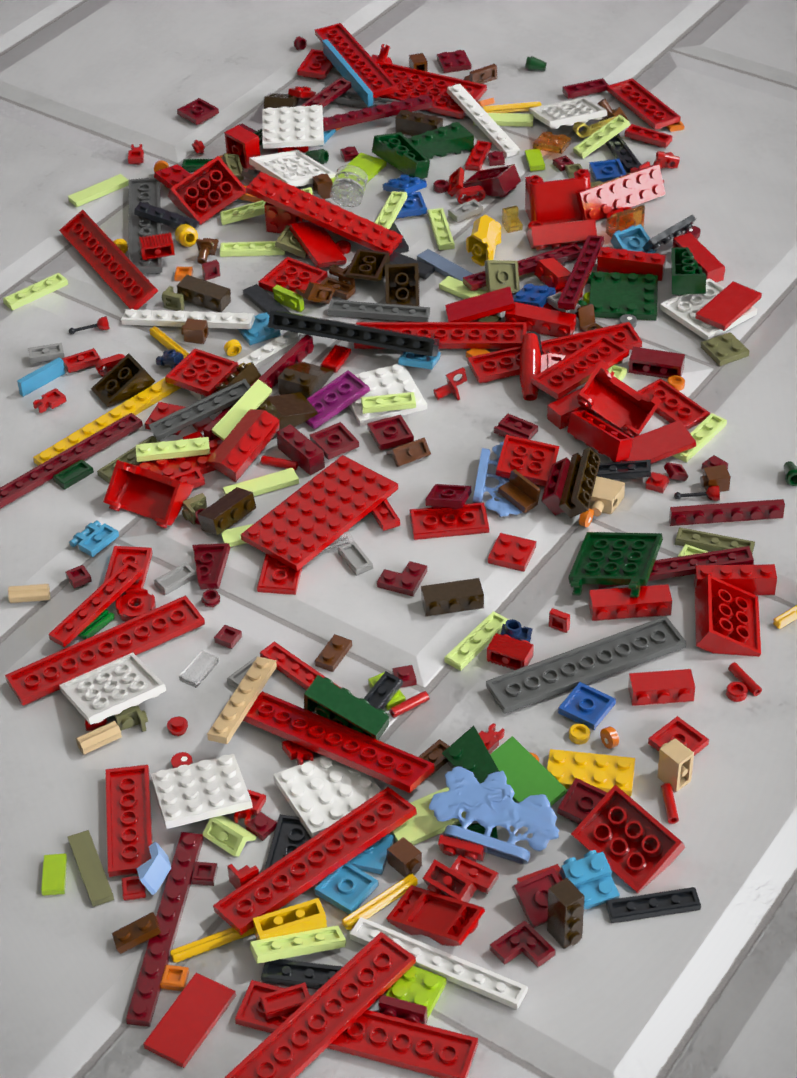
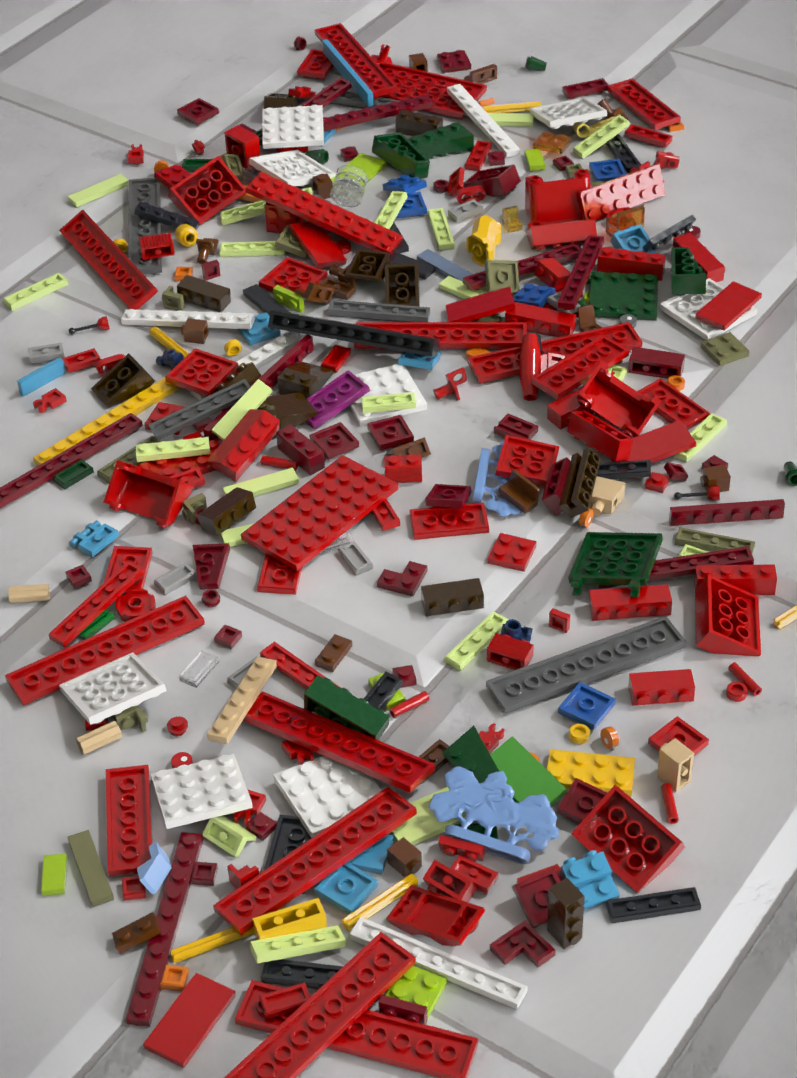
(403, 468): none -> red brick

